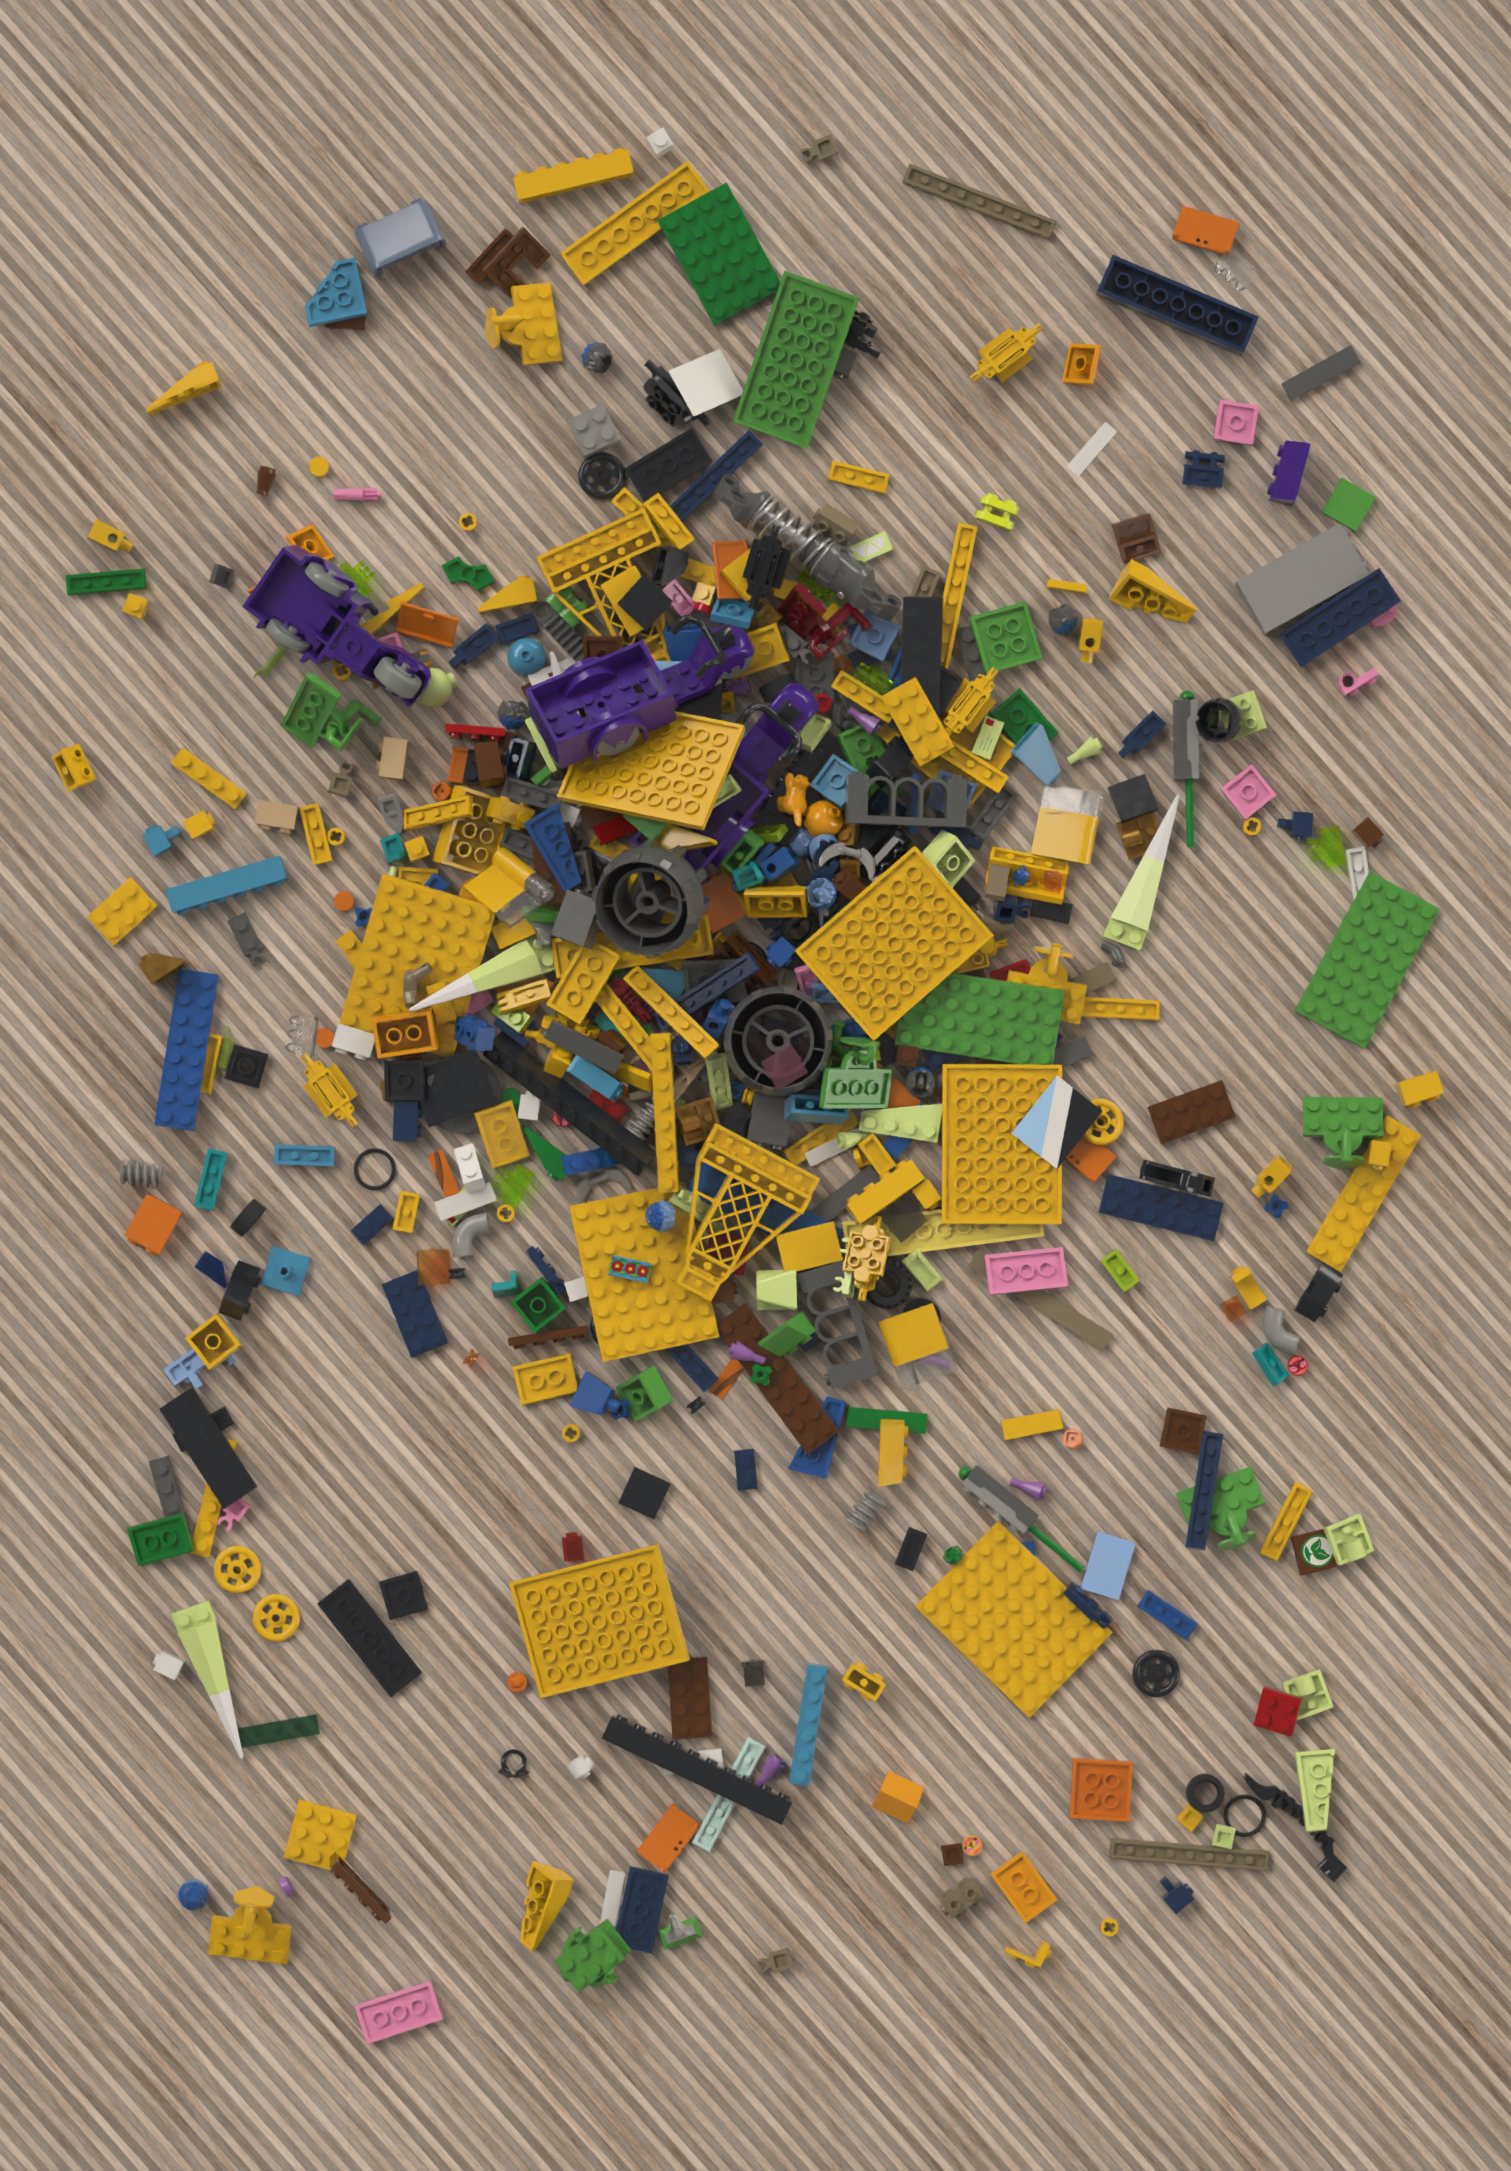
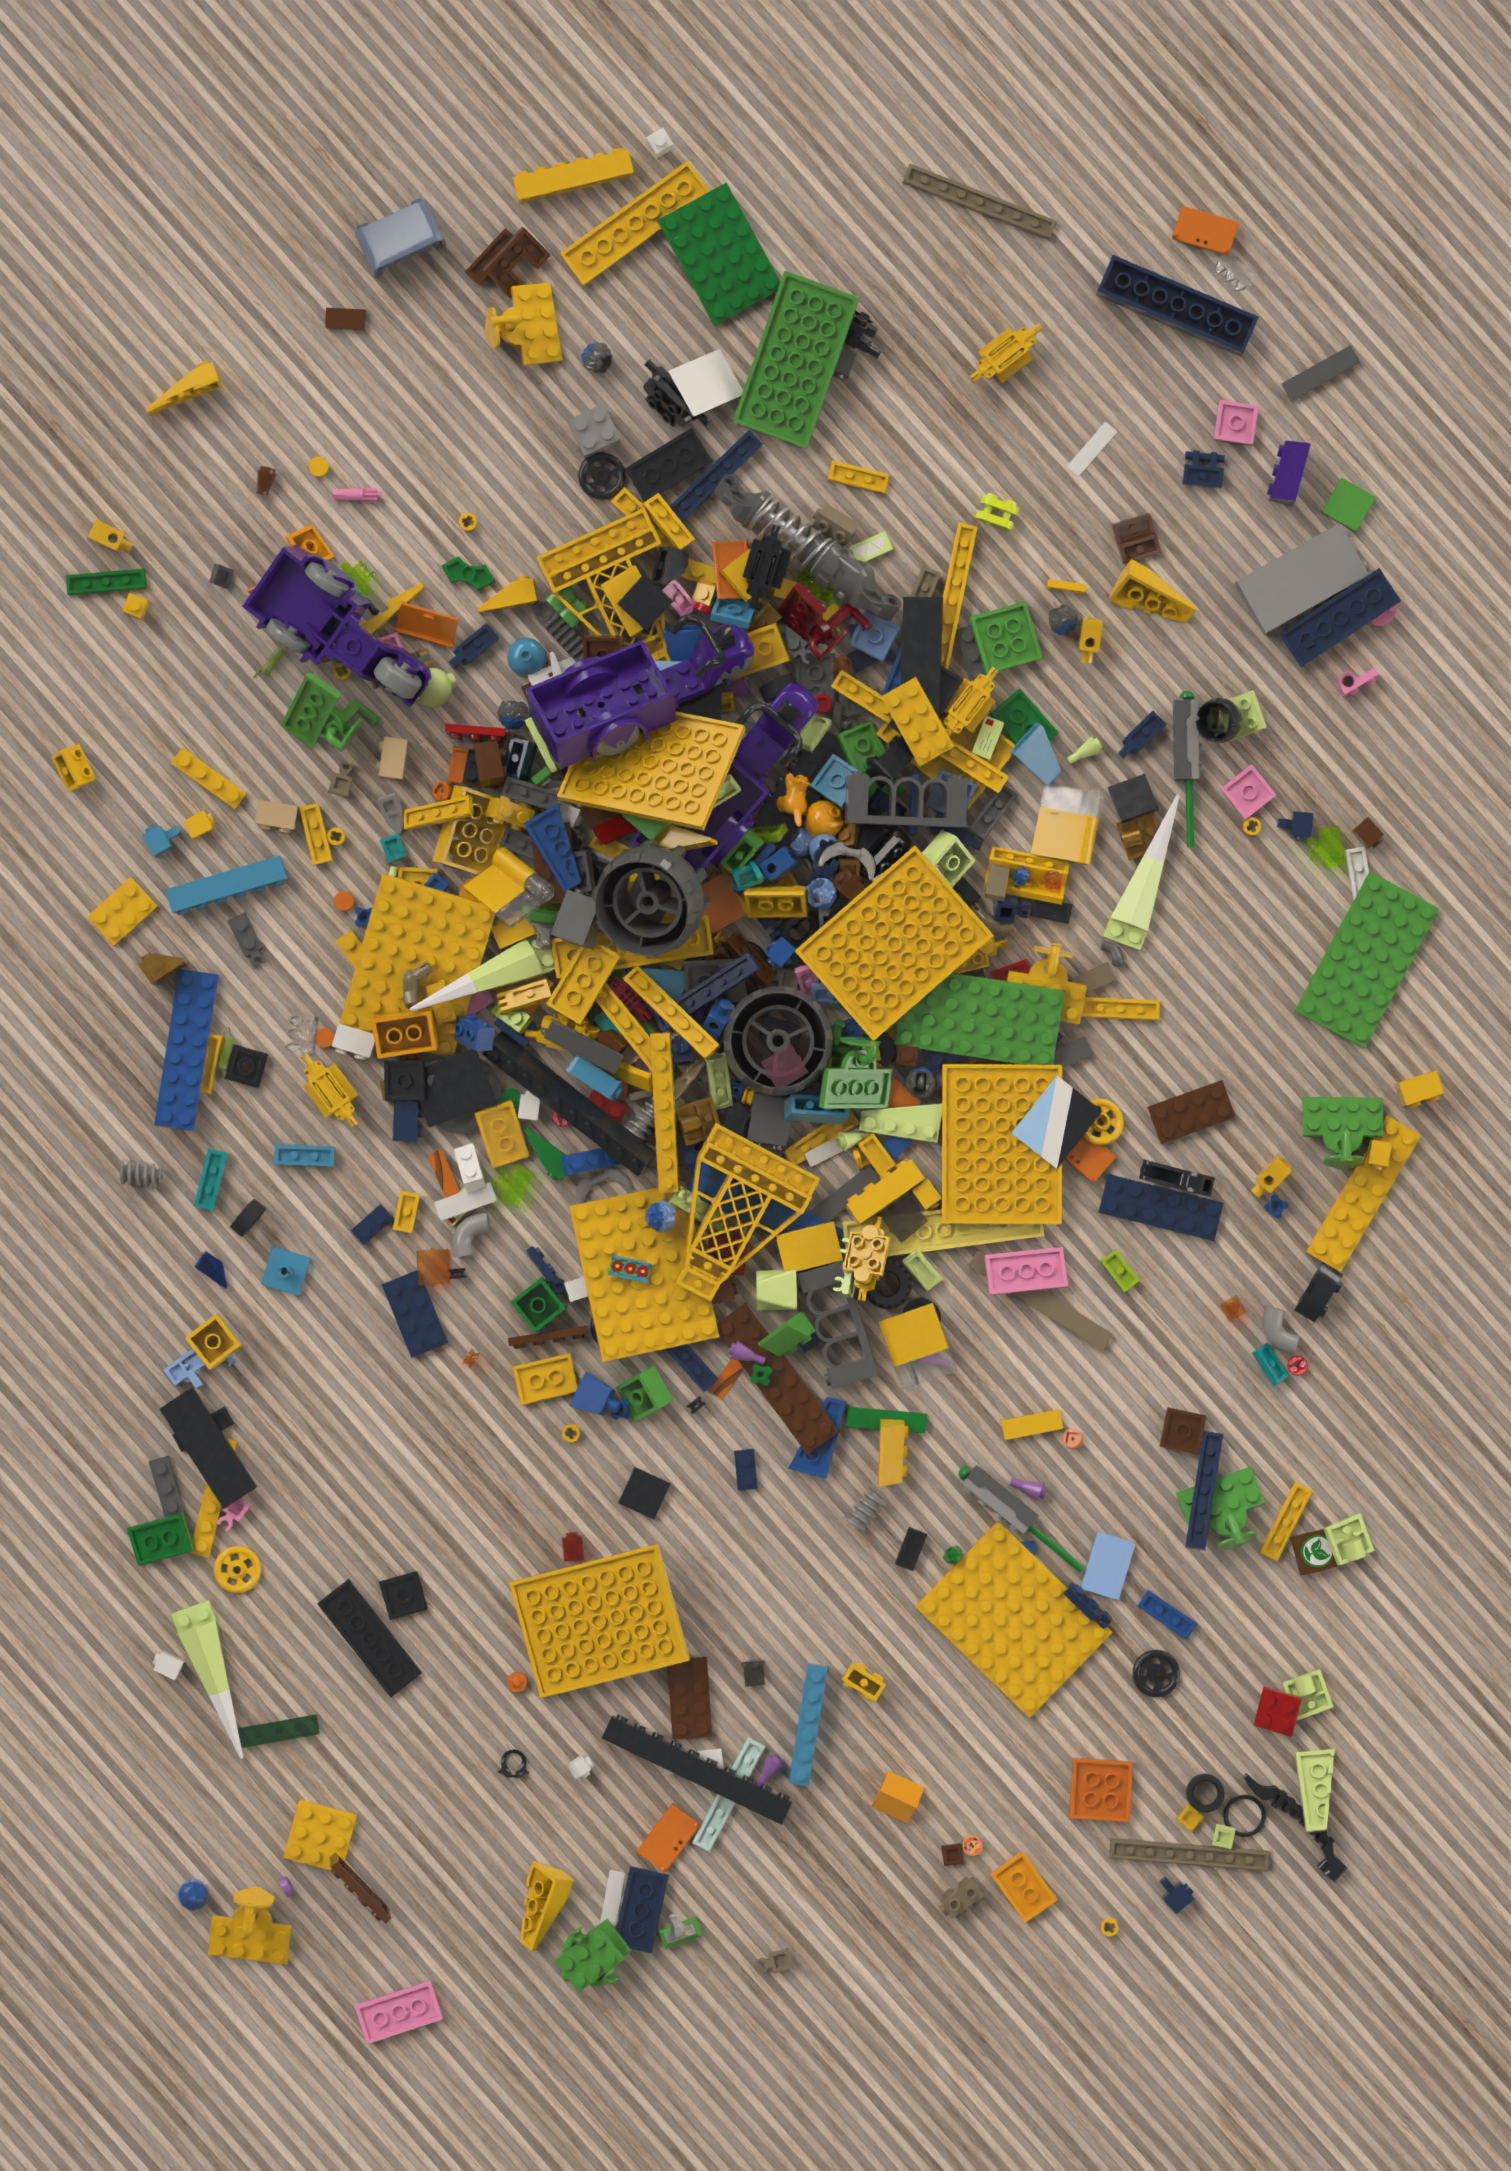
(153, 1224): orange brick -> none
(239, 1290): black brick -> none
(291, 1610): yellow plate -> none
(337, 296): dark azure plate -> none
(392, 1165): black tyre -> none
(417, 849): yellow brick -> none
(506, 1288): teal tile -> none
(509, 1208): yellow bush -> none
(517, 628): dark blue tile -> none
(557, 1061): yellow brick -> none
(823, 148): dark tan plate -> none
(869, 723): medium lavender cone -> none
(873, 677): clear neon green hinge -> none
(1043, 1953): yellow bracket -> none
(1081, 364): light orange slope -> none
(1247, 1286): yellow bracket -> none

